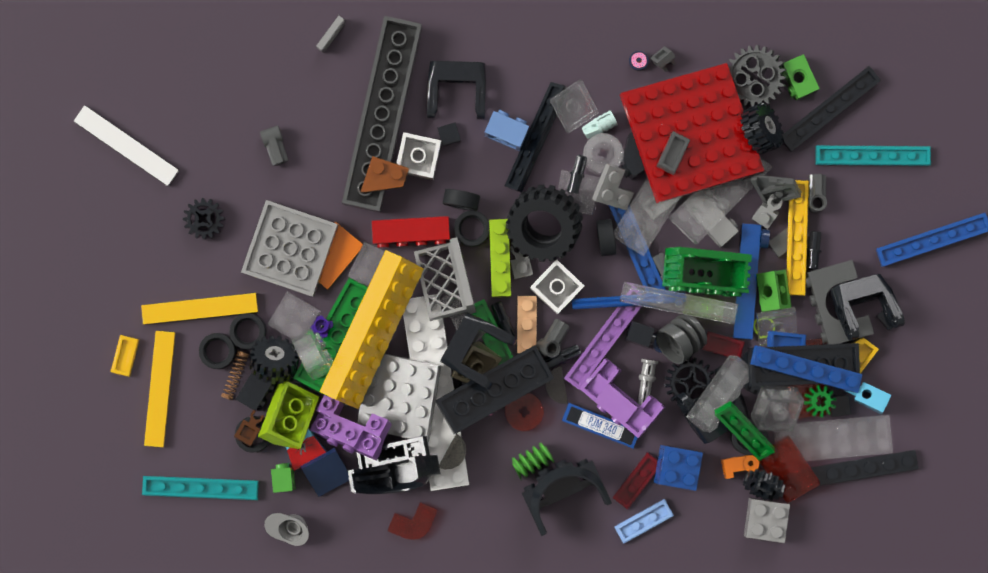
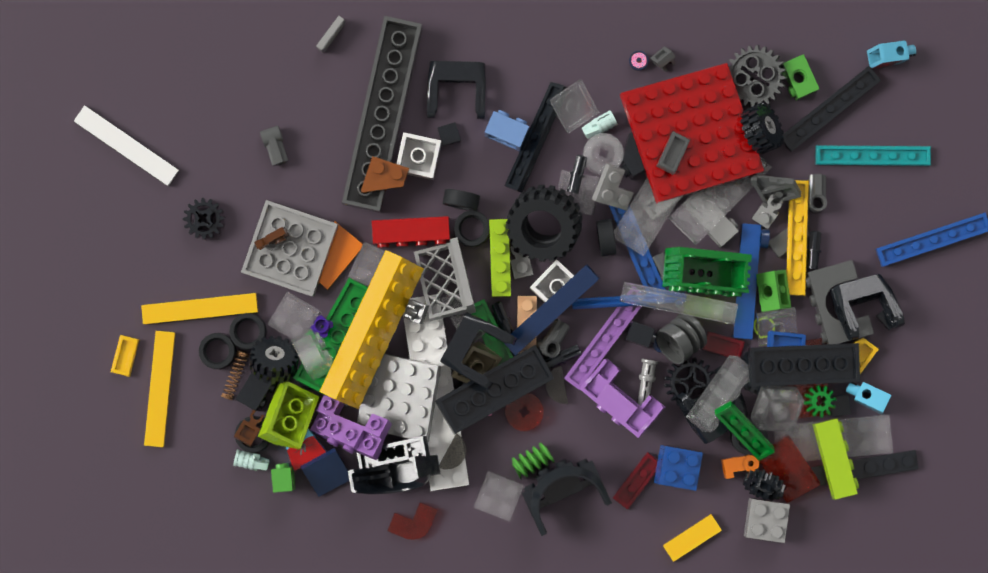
(200, 487): teal tile -> none
(250, 460): none -> light aqua hinge
(277, 237): none -> reddish brown plate
(287, 528): light grey piece -> none
(416, 311): none -> dark grey tile
(498, 496): none -> clear brick
(553, 308): none -> dark blue tile
(599, 425): tile -> none
(643, 521): light blue tile -> none
(692, 537): none -> yellow tile
(806, 369): blue plate -> none
(835, 459): none -> lime brick
(890, 54): none -> medium azure torso

